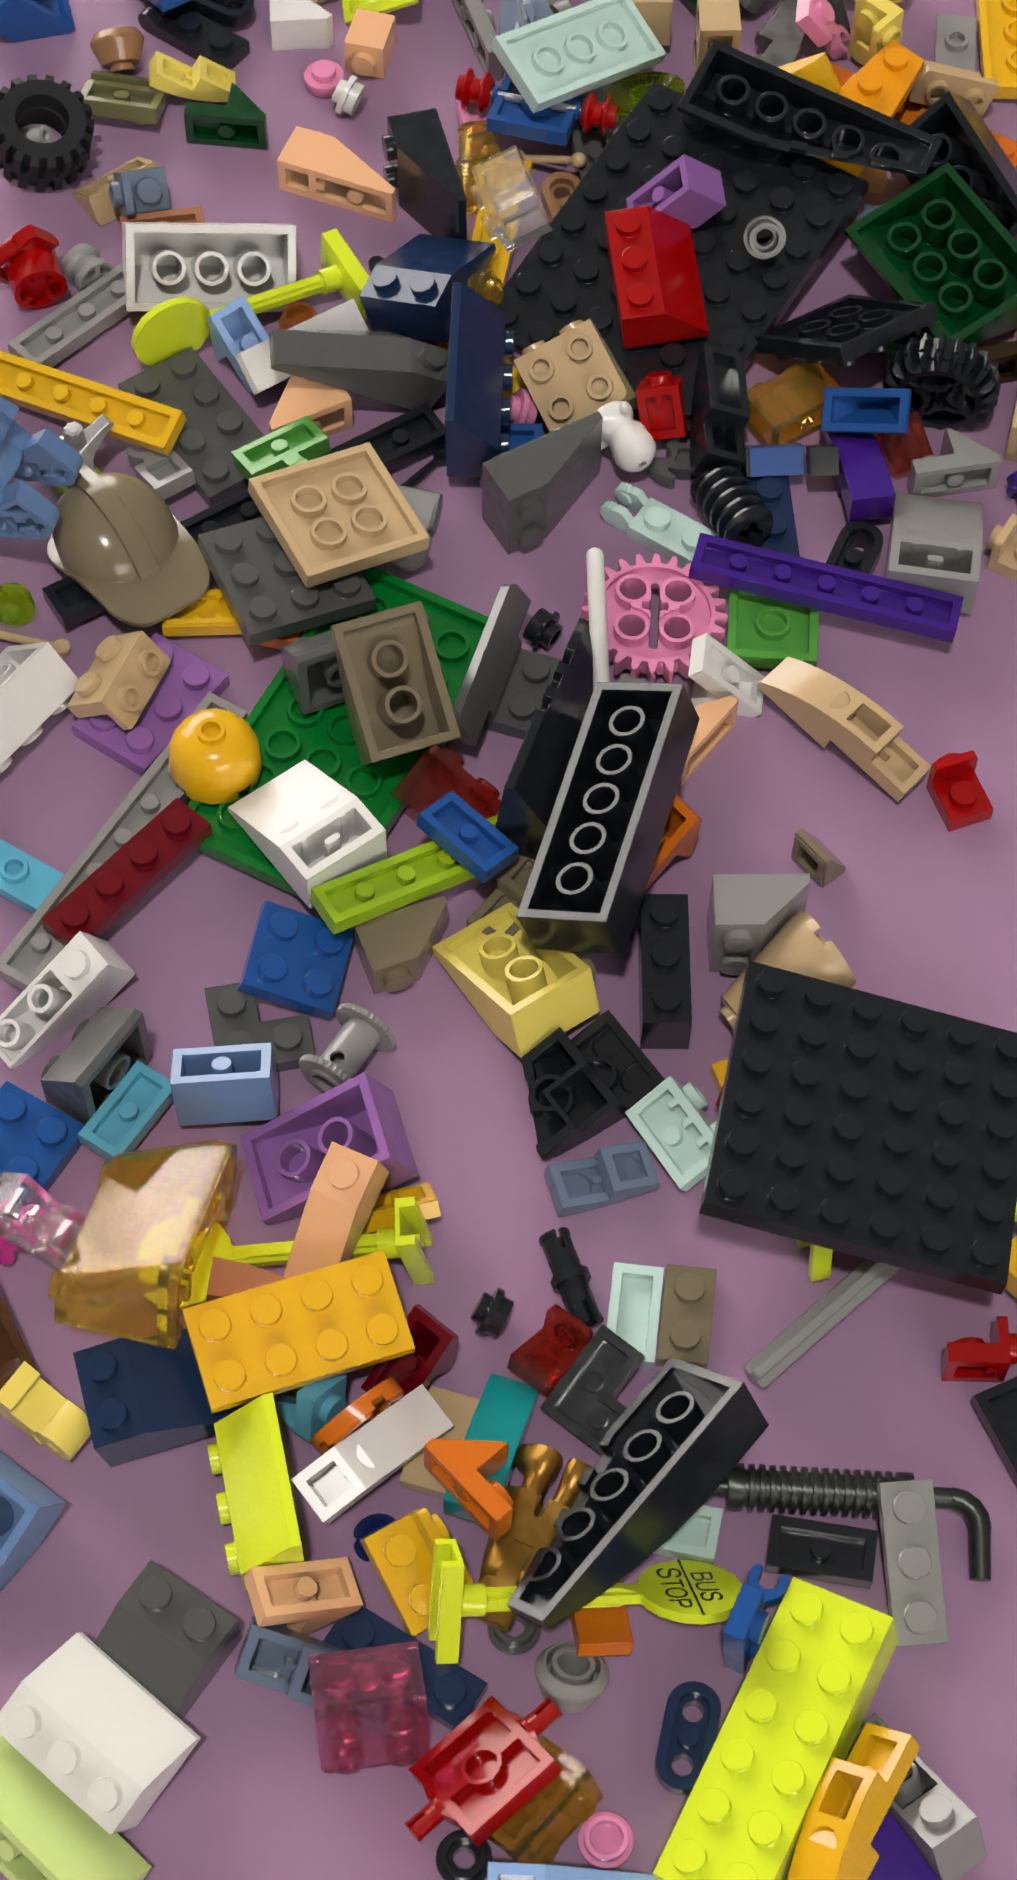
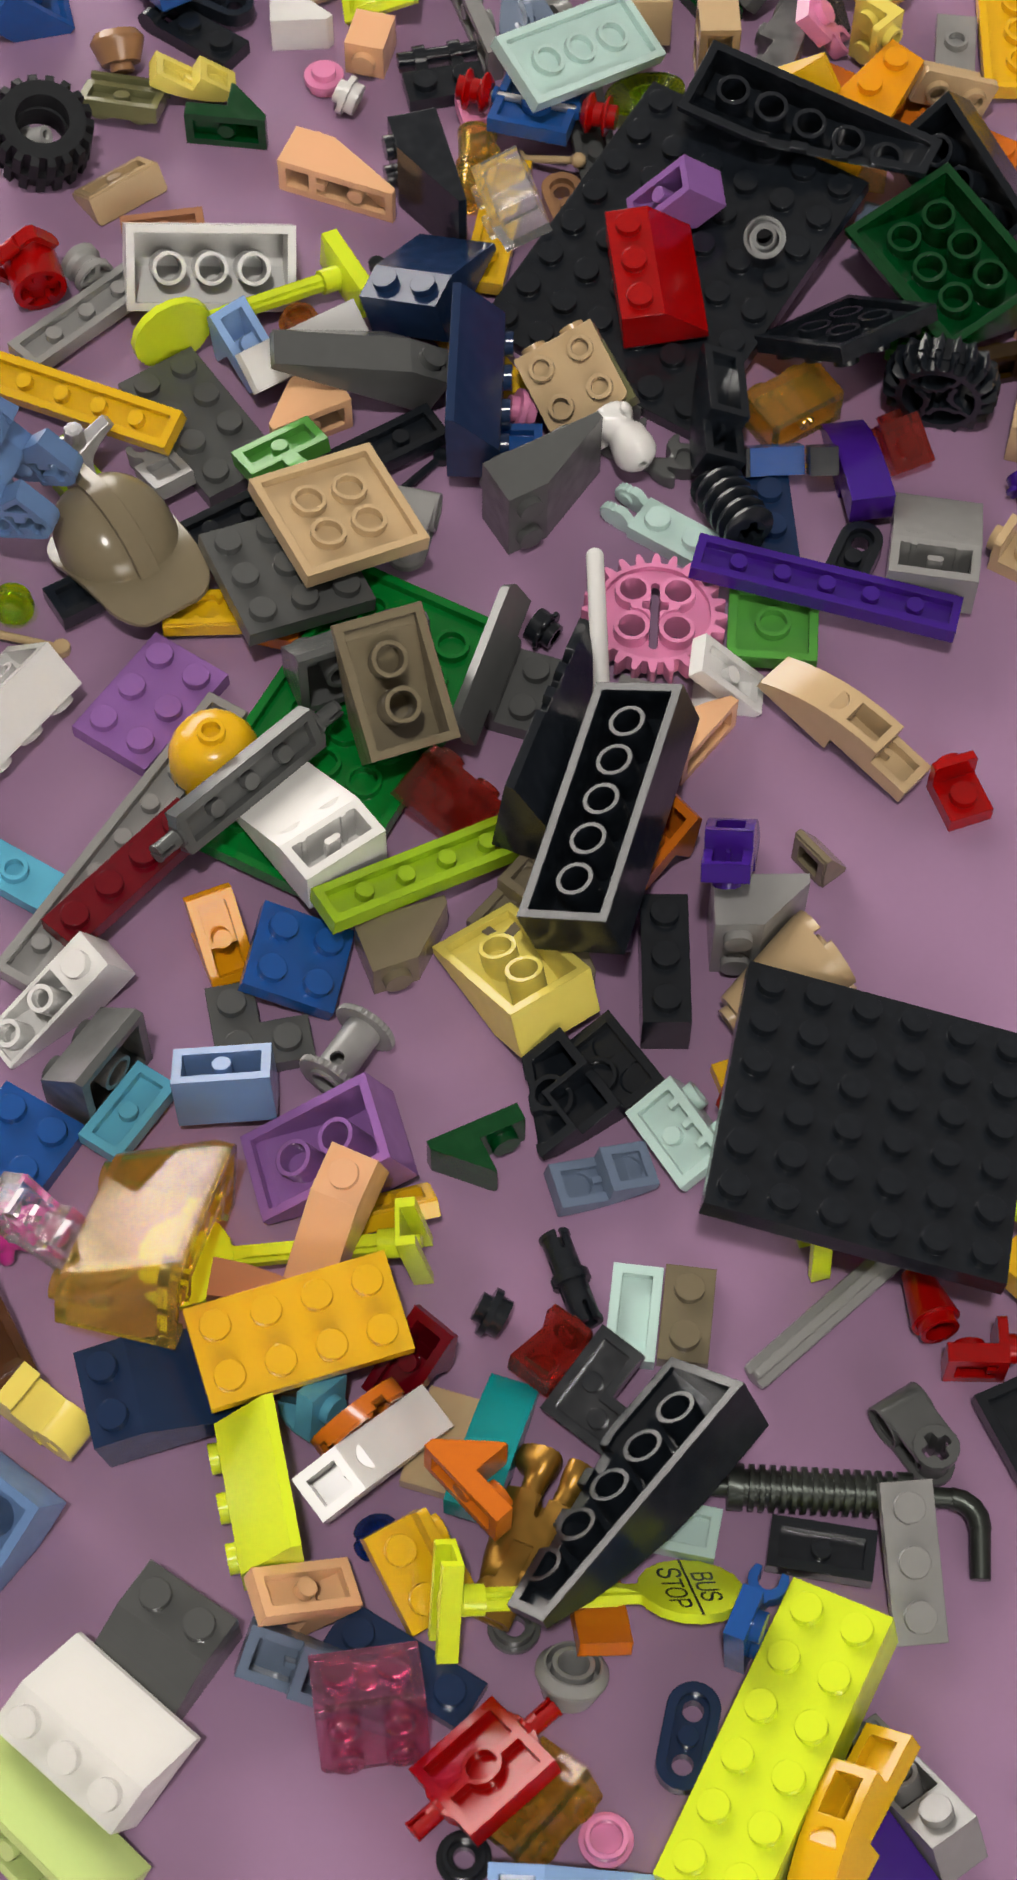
(120, 679): tan bracket -> none
(139, 191): sand blue bracket -> none
(218, 933): none -> light orange slope
(245, 780): none -> dark grey plate
(436, 86): none -> black plate
(466, 1150): none -> dark green slope
(467, 836): blue plate -> none
(487, 286): clear yellow plate -> none
(662, 405): red bracket -> none
(730, 852): none -> dark purple slope
(866, 410): blue slope -> none
(912, 1427): none -> dark grey piece
(929, 1307): none -> red cone
(959, 469): light grey slope -> none

